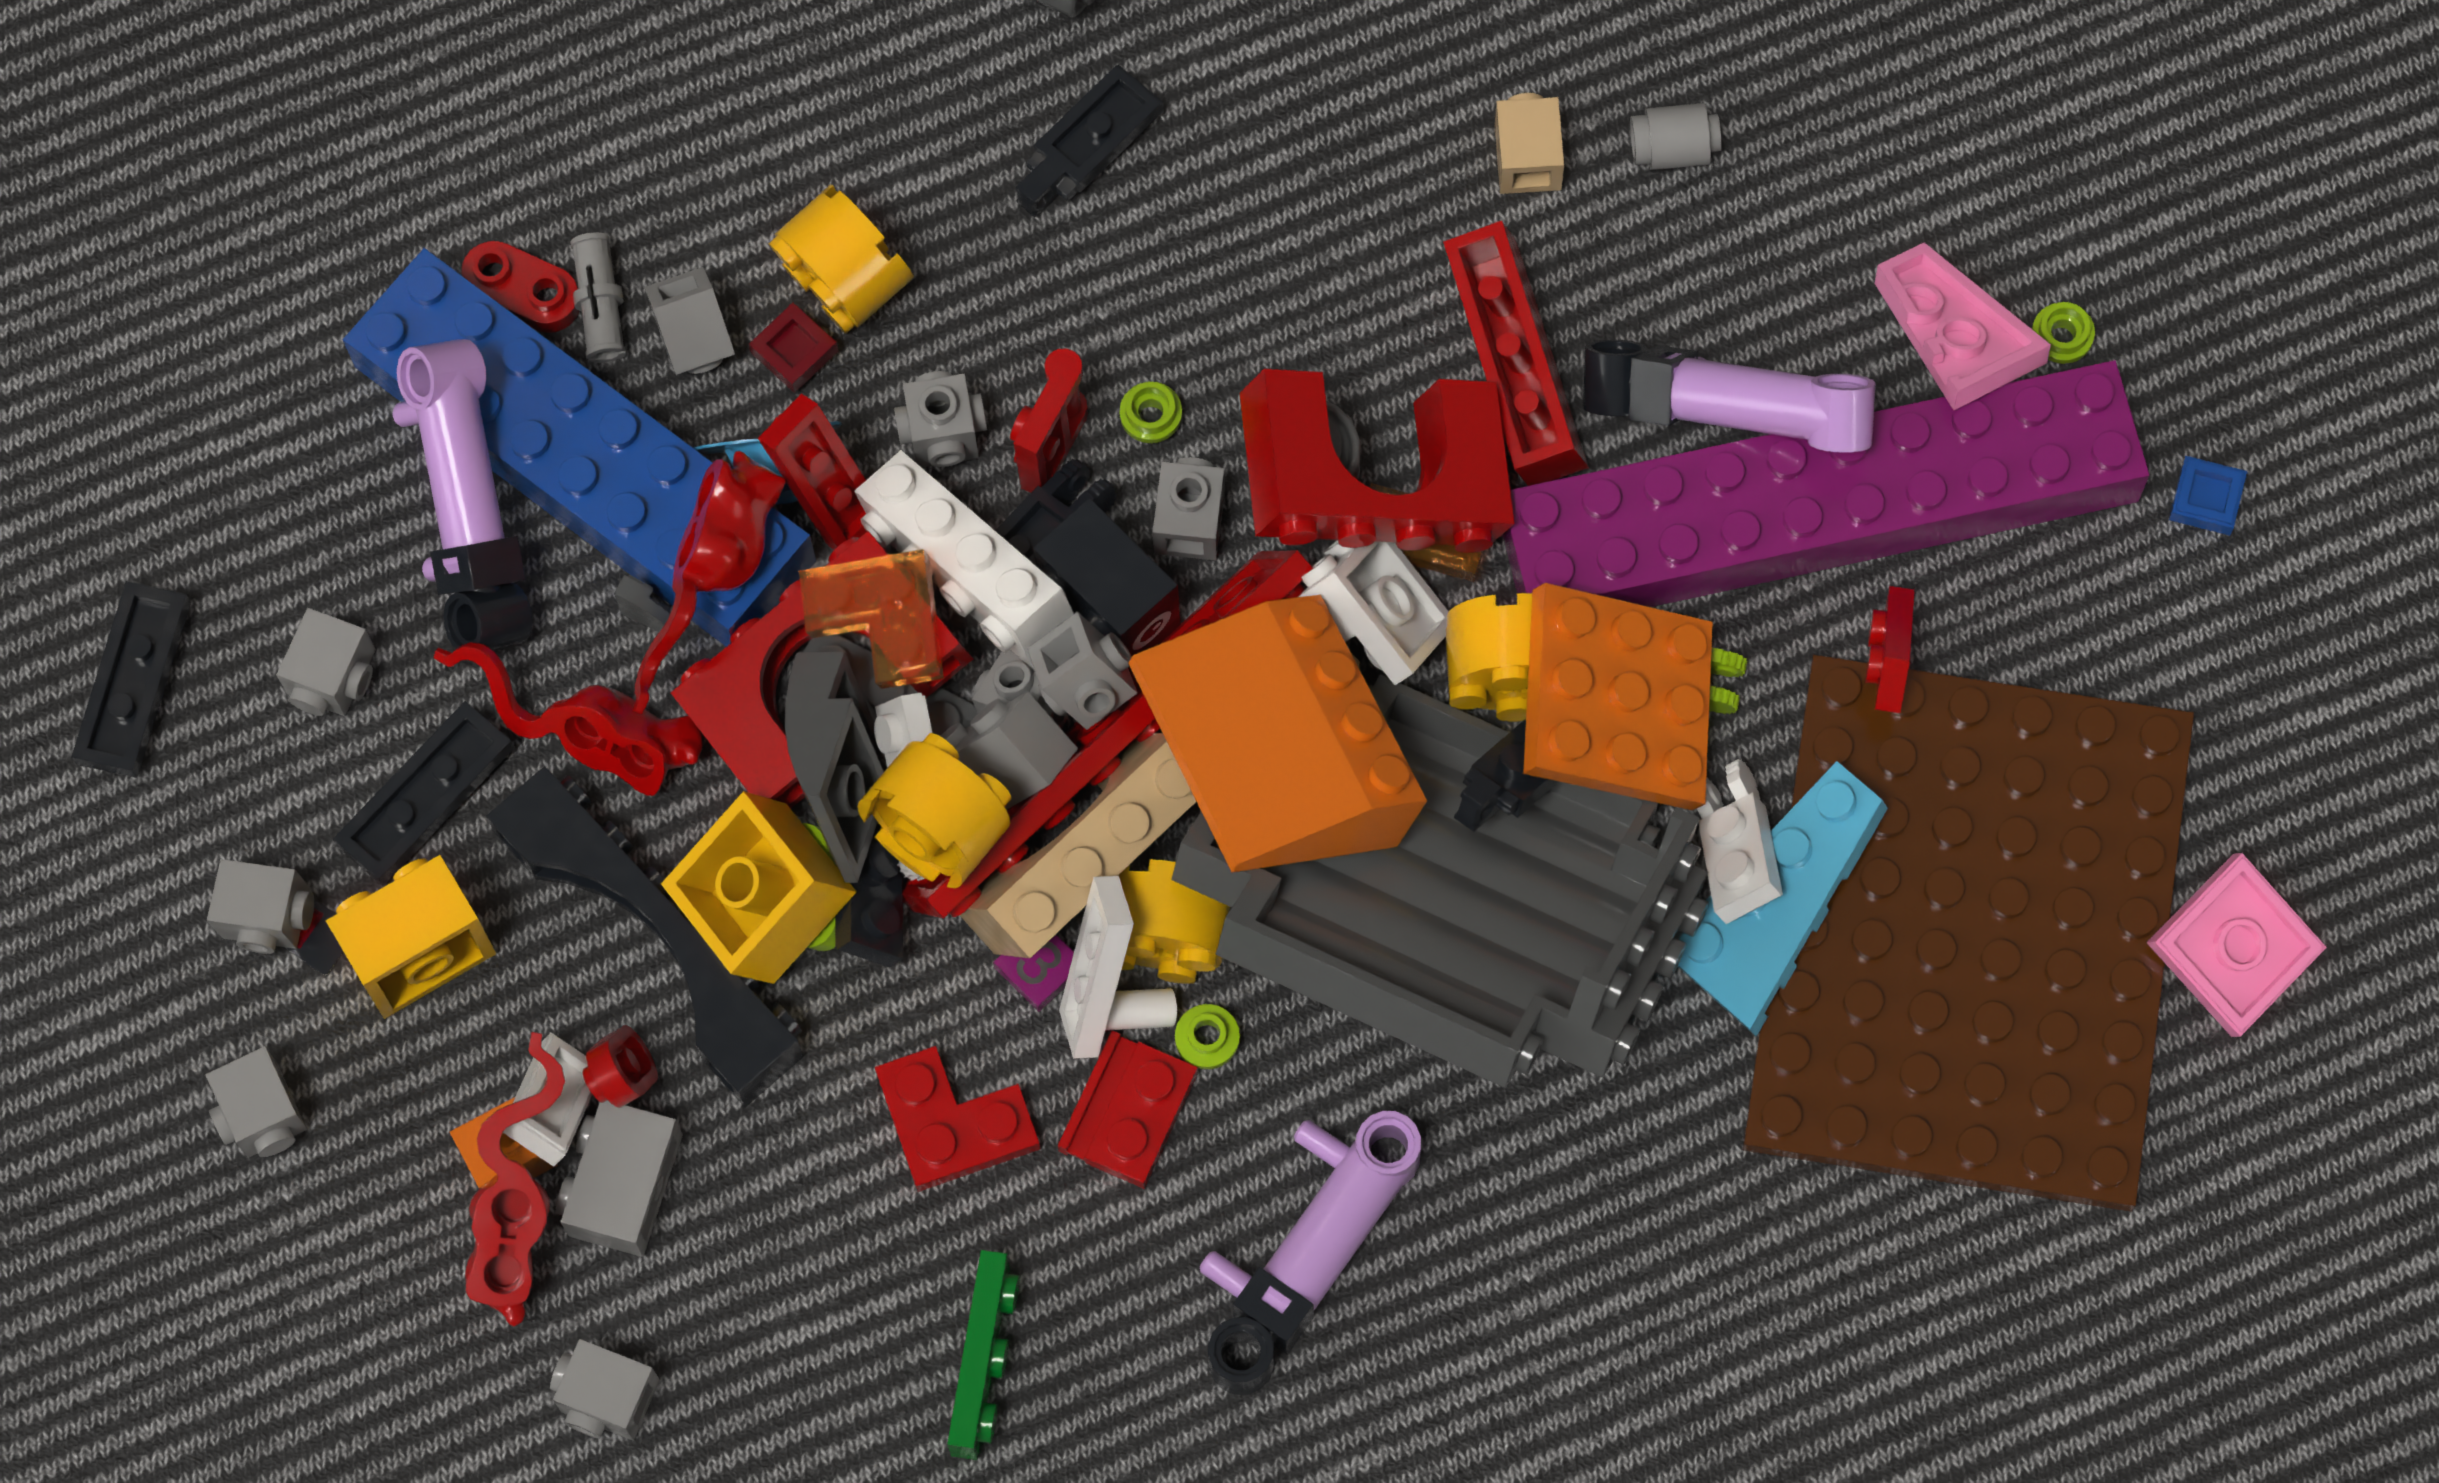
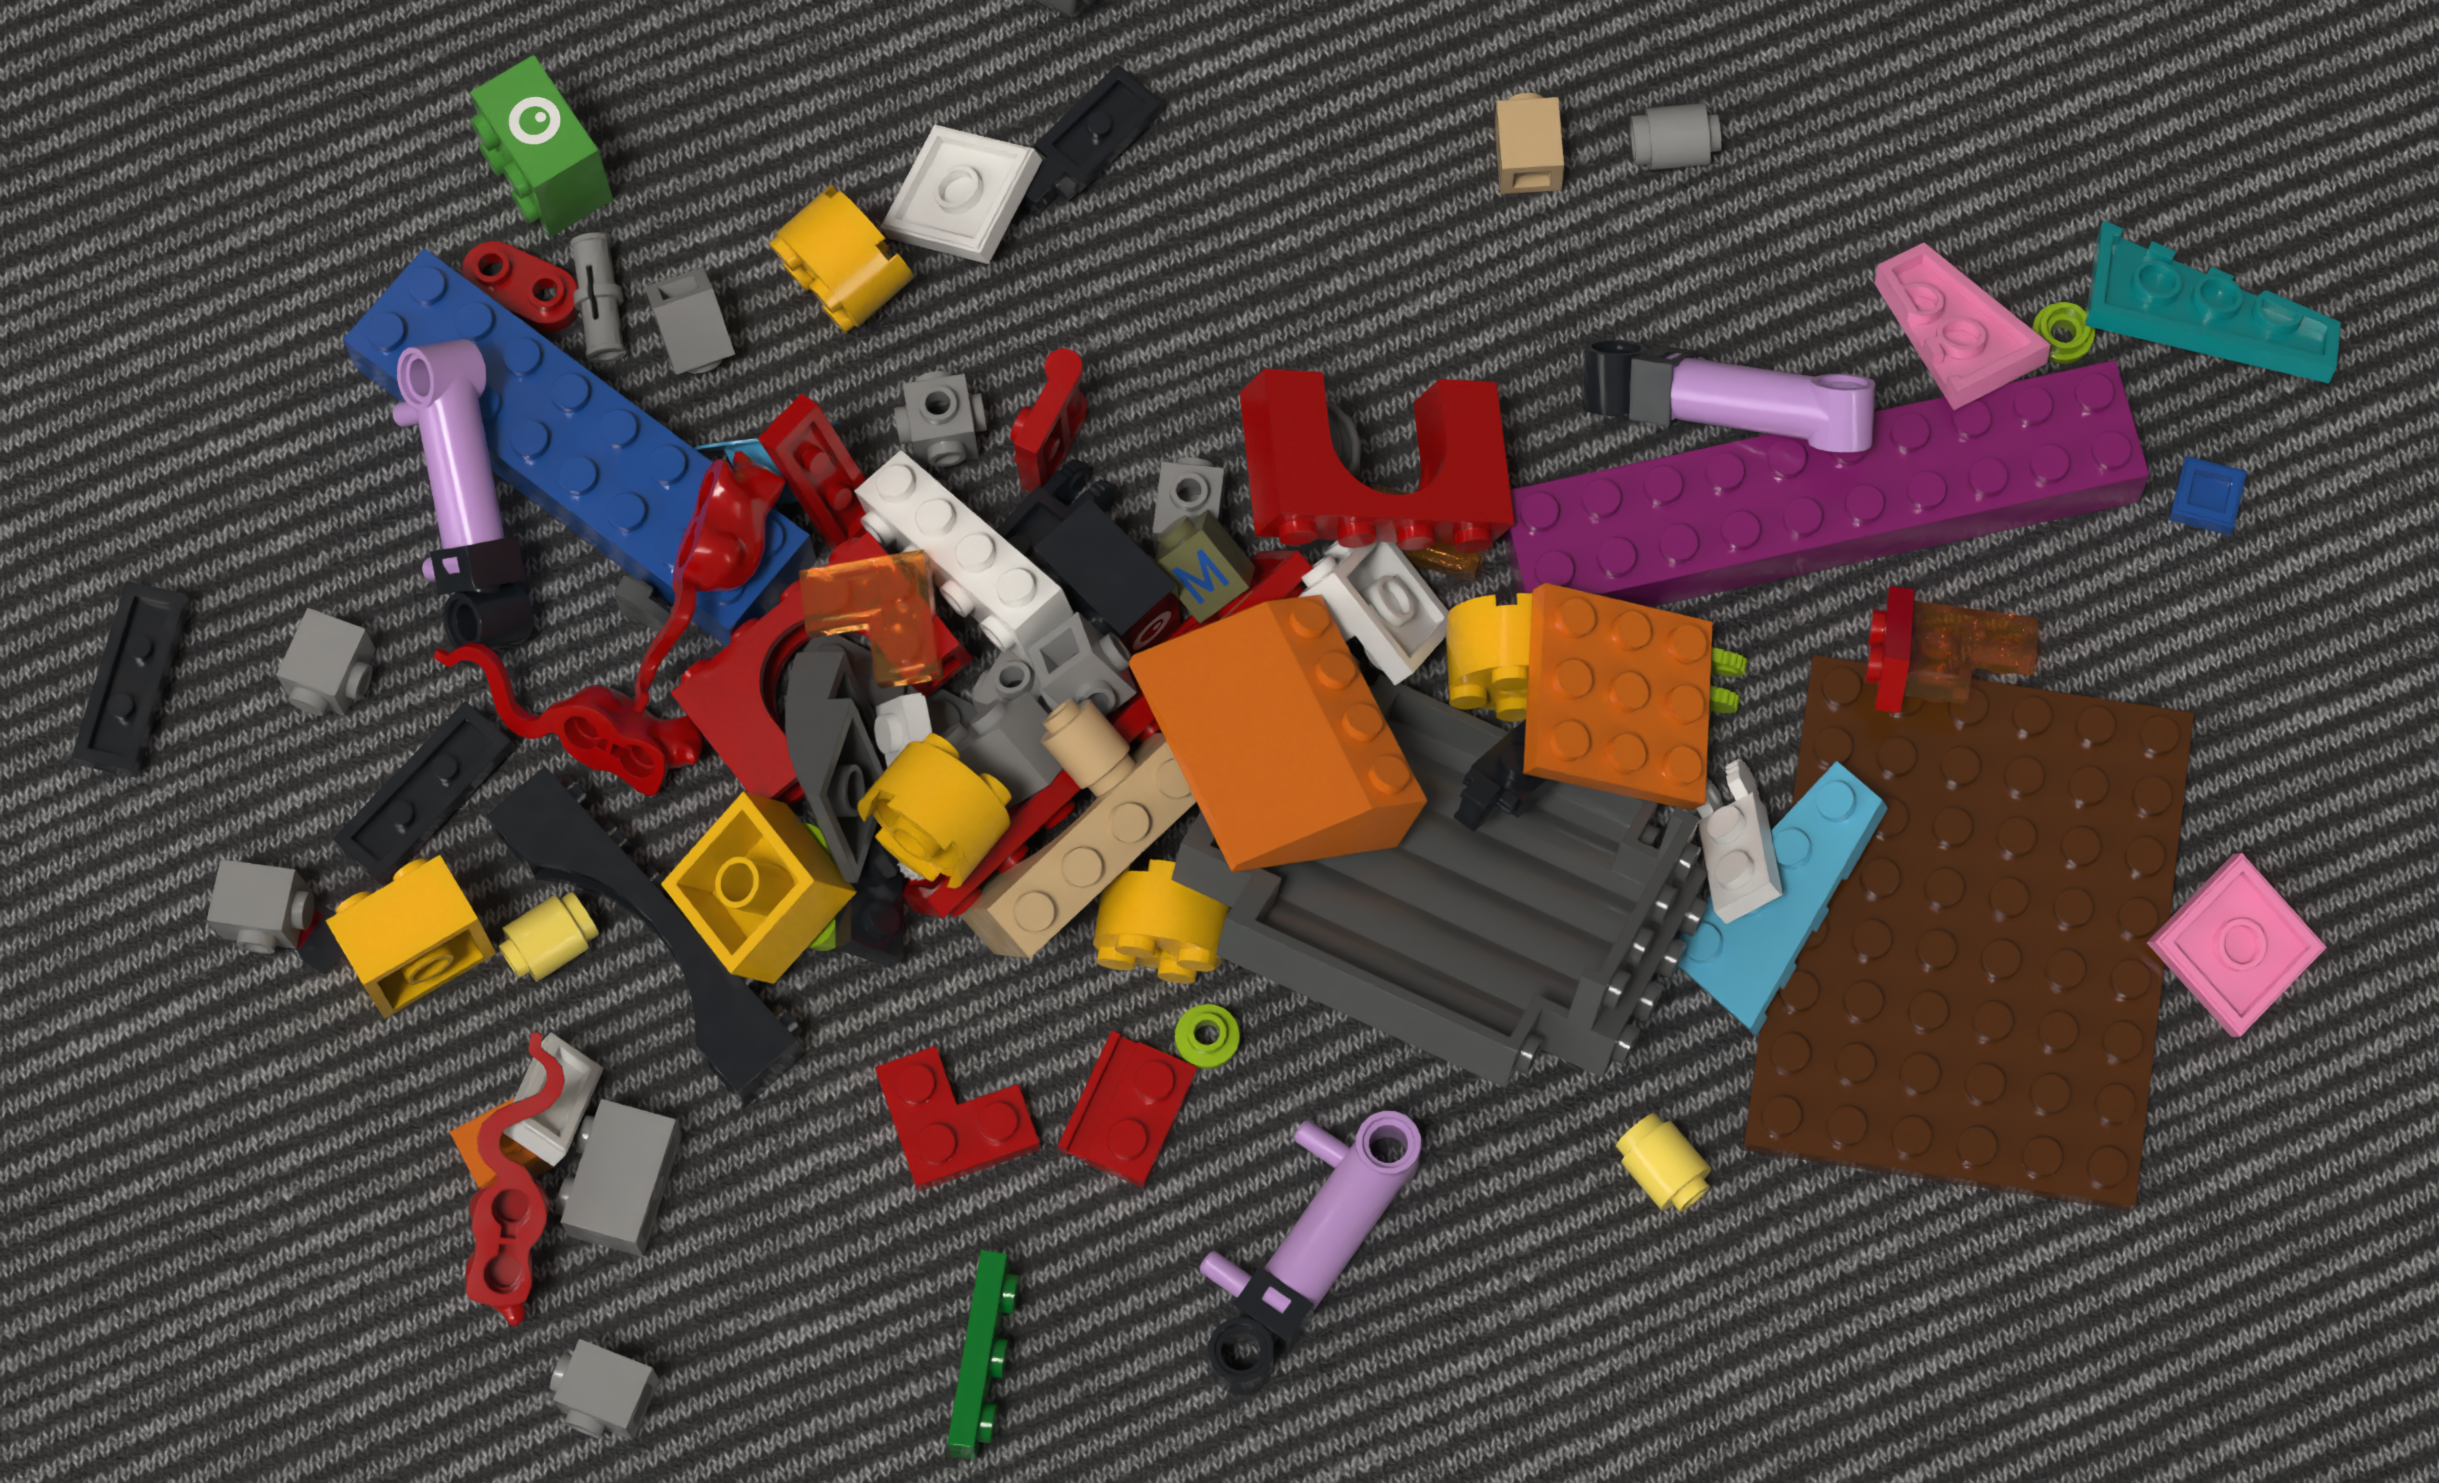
(254, 1105): light grey brick -> none
(539, 147): none -> bright green brick
(547, 936): none -> light yellow brick
(619, 1068): red plate -> none
(793, 347): dark red plate -> none
(961, 194): none -> white tile
(1042, 975): magenta tile -> none
(1087, 746): none -> tan brick
(1090, 993): white piece -> none
(1150, 395): lime plate -> none
(1203, 564): none -> olive brick
(1515, 354): red brick -> none
(1664, 1163): none -> light yellow brick
(1955, 639): none -> clear orange plate
(2171, 304): none -> teal wing

